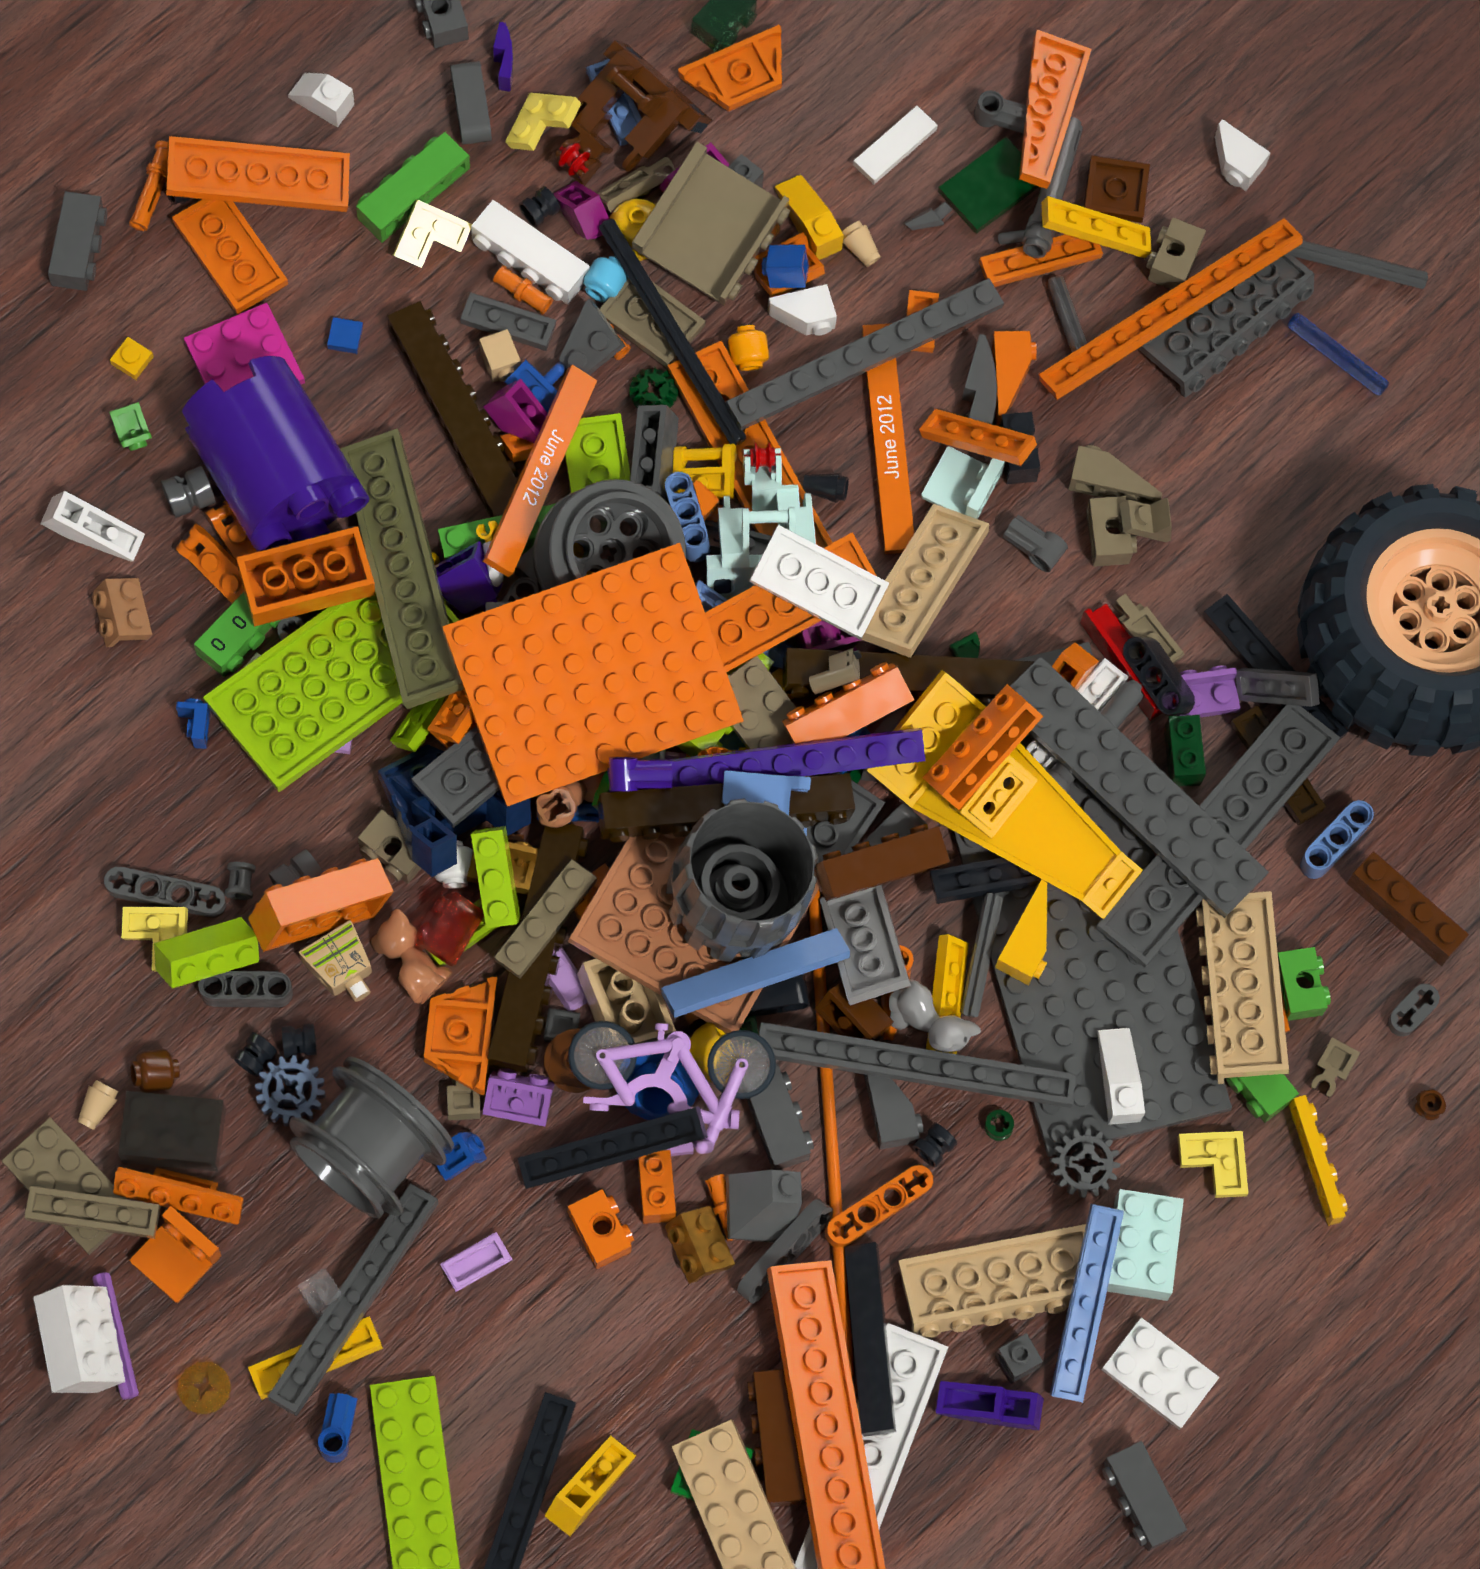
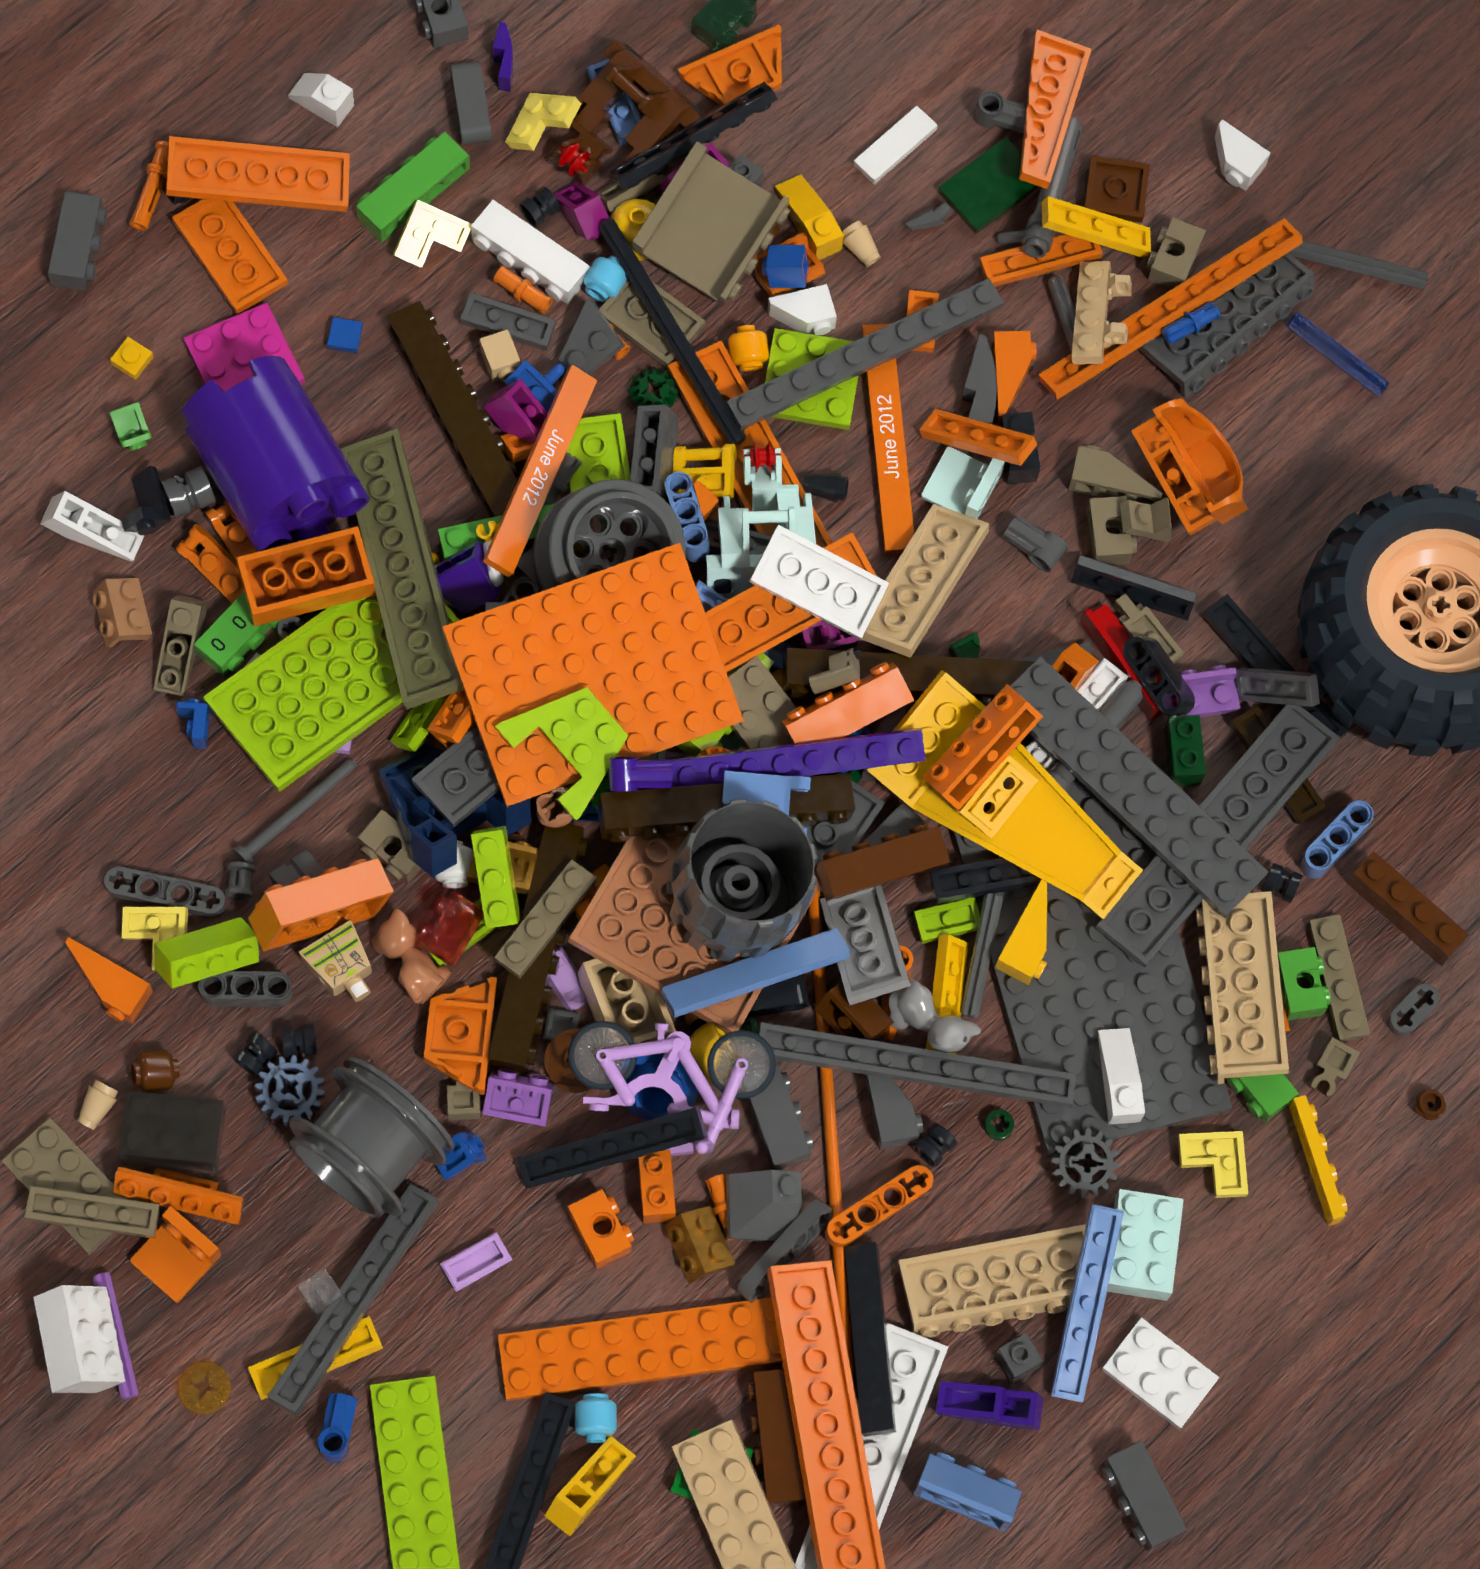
(117, 988): none -> orange slope
(153, 507): none -> black bracket
(178, 652): none -> dark tan slope
(246, 853): none -> dark grey bar
(565, 473): none -> dark grey pin
(581, 733): none -> lime wing
(595, 1417): none -> medium azure head
(639, 1349): none -> orange plate
(703, 130): none -> black plate
(796, 349): none -> lime plate
(950, 918): none -> lime plate
(968, 1491): none -> medium blue slope
(1091, 326): none -> tan hinge
(1139, 588): none -> black plate
(1191, 322): none -> blue axle
(1194, 467): none -> orange piece
(1275, 879): none -> black wheel
(1340, 978): none -> dark tan plate

